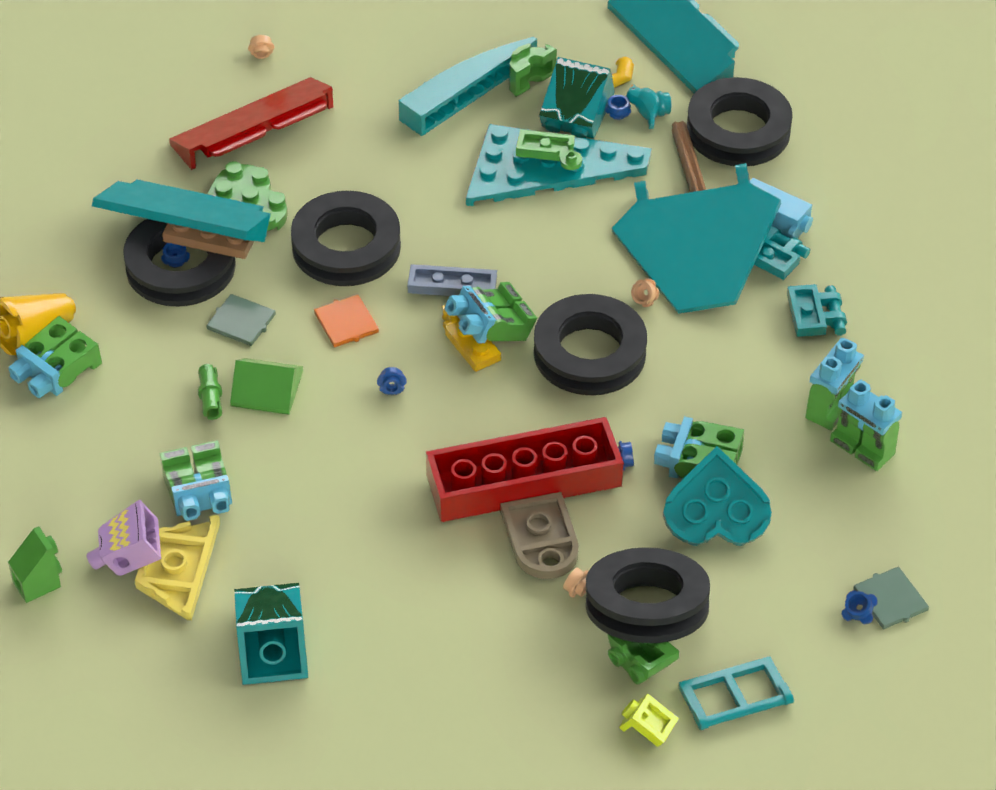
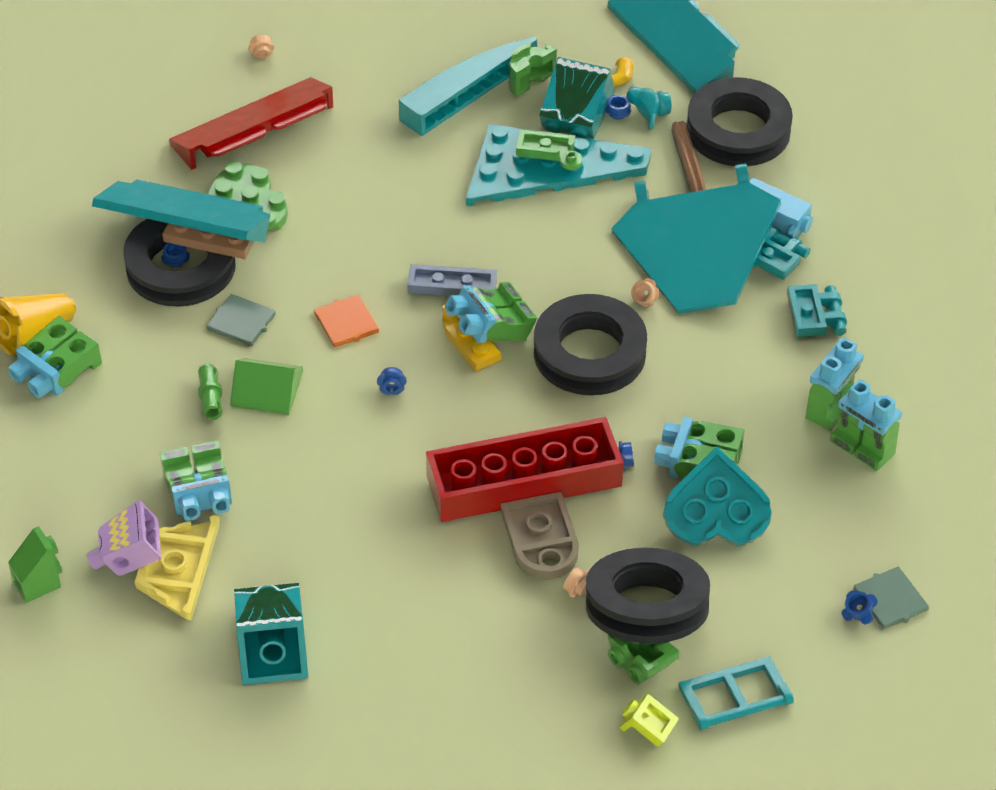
(345, 267): black tyre -> none

